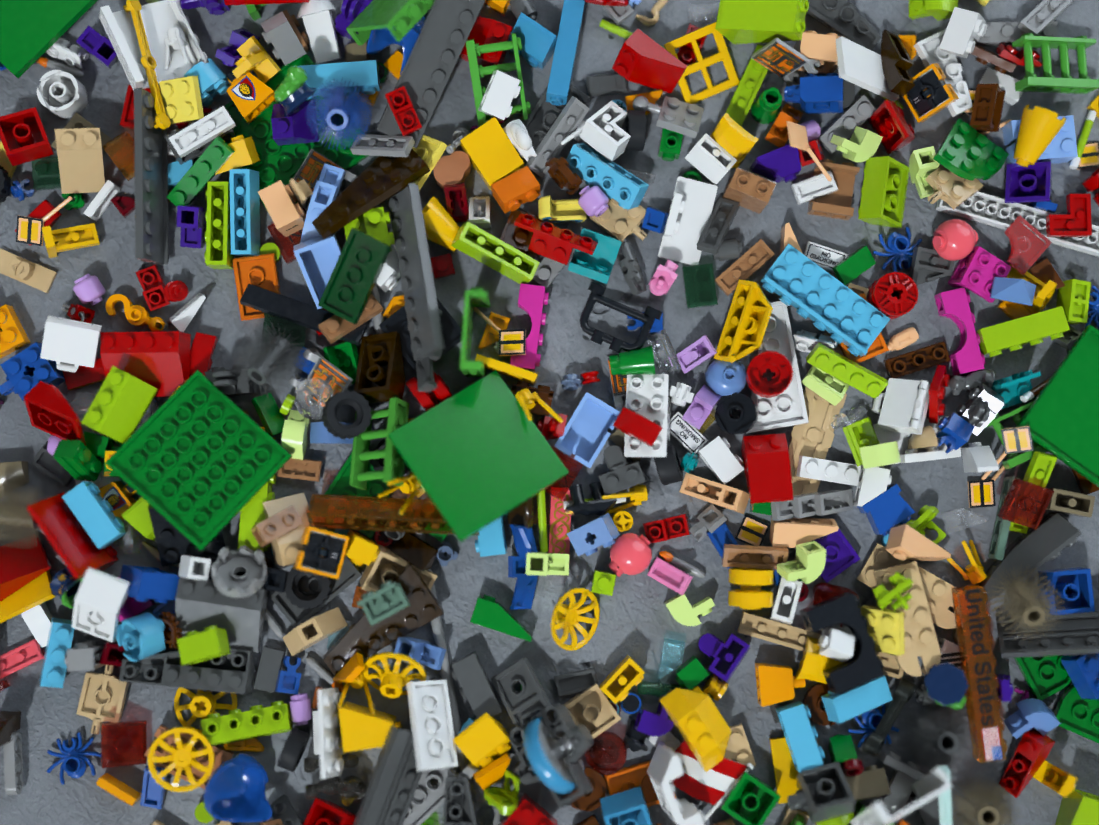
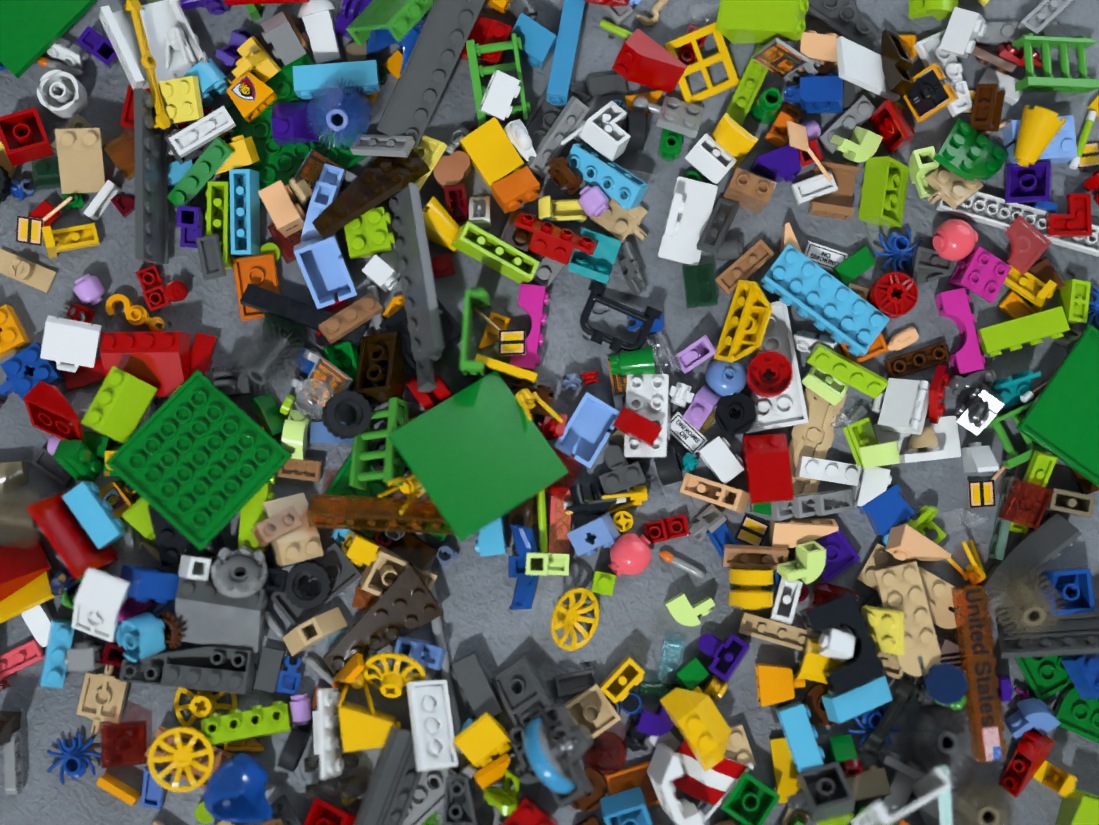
(184, 315): white slope -> none
(204, 645): lime brick -> none
(211, 256): none -> dark grey tile
(293, 90): piece -> none
(330, 554): piece -> none
(354, 275): dark green plate -> none
(384, 602): sand green bracket -> none
(403, 111): red slope -> none
(494, 616): green slope -> none
(655, 220): blue plate -> none
(663, 278): bright pink hips -> none
(669, 576): bright pink tile -> none
(901, 586): lime hips -> none
(953, 432): blue brick -> none
(1013, 290): medium blue slope -> none
(1015, 441): piece -> none

